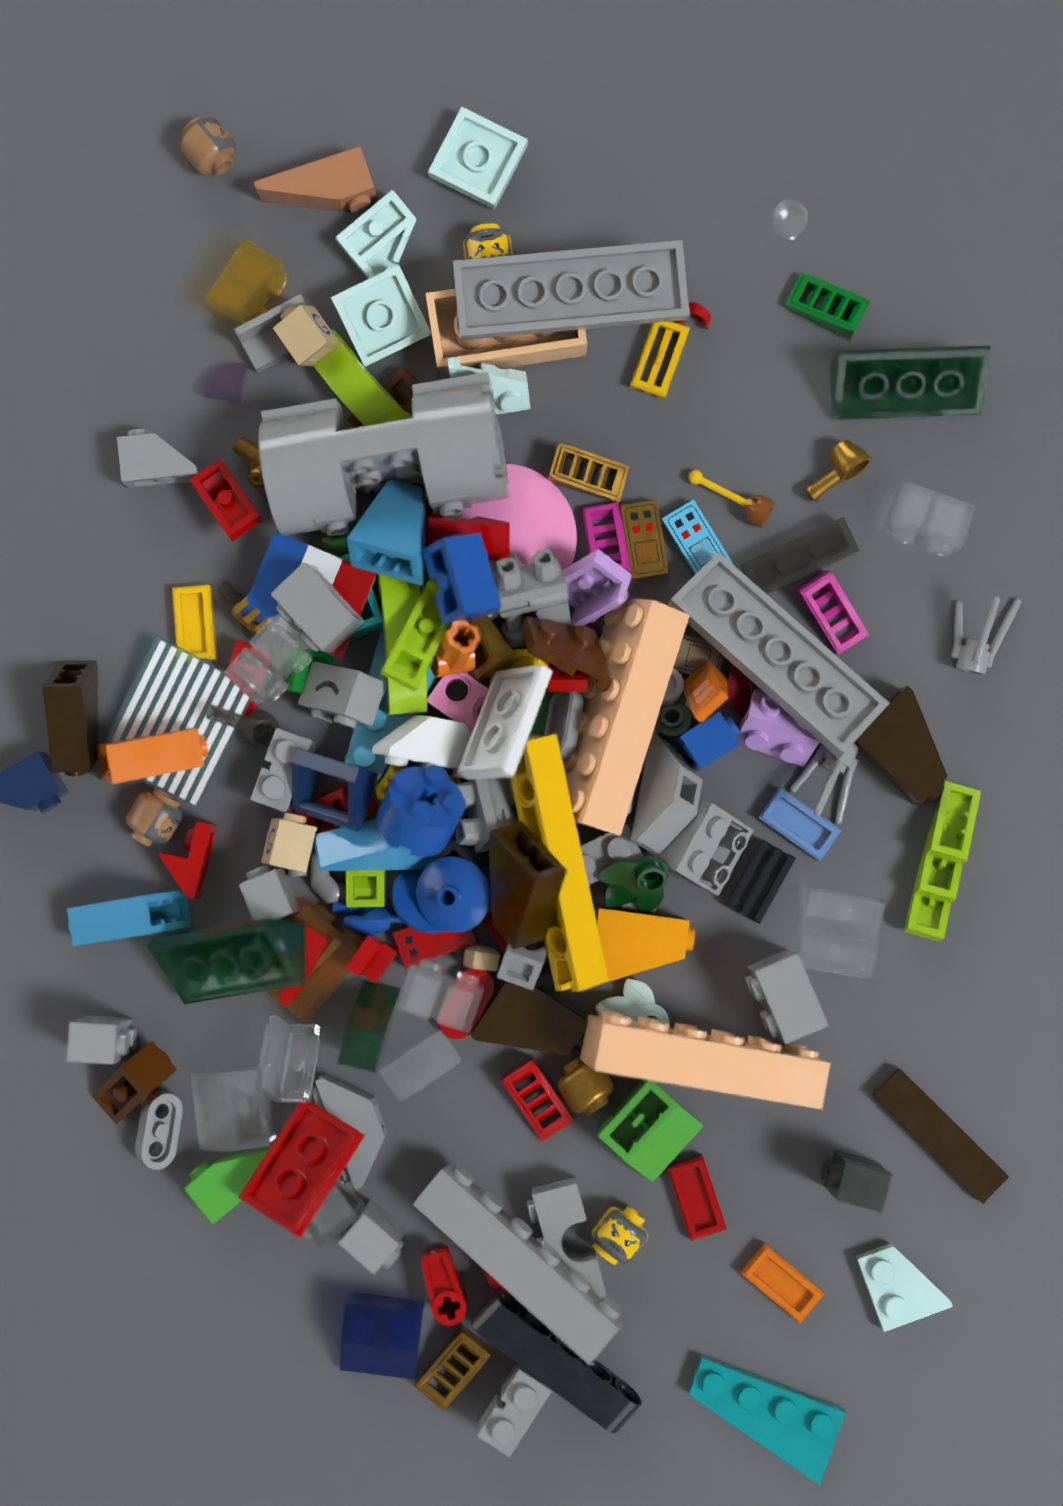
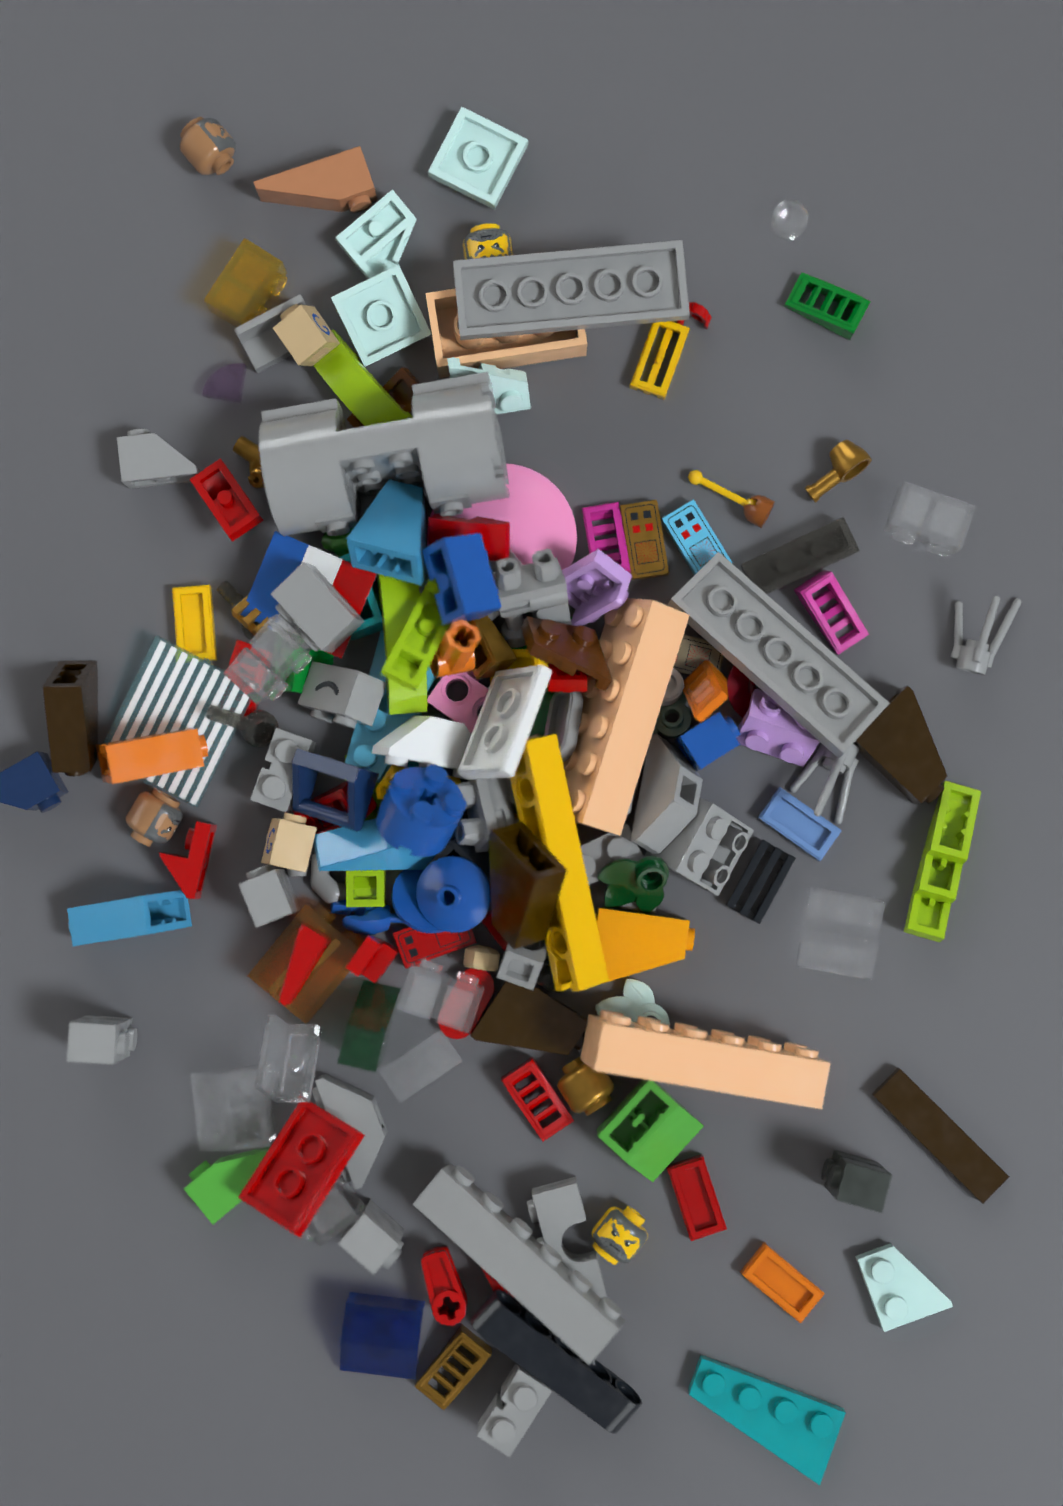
(134, 1082): reddish brown slope -> none
(158, 1128): light grey plate -> none
(233, 959): clear green slope -> none
(578, 455): pearl gold slope -> none
(786, 996): light grey brick -> none
(909, 382): clear green slope -> none

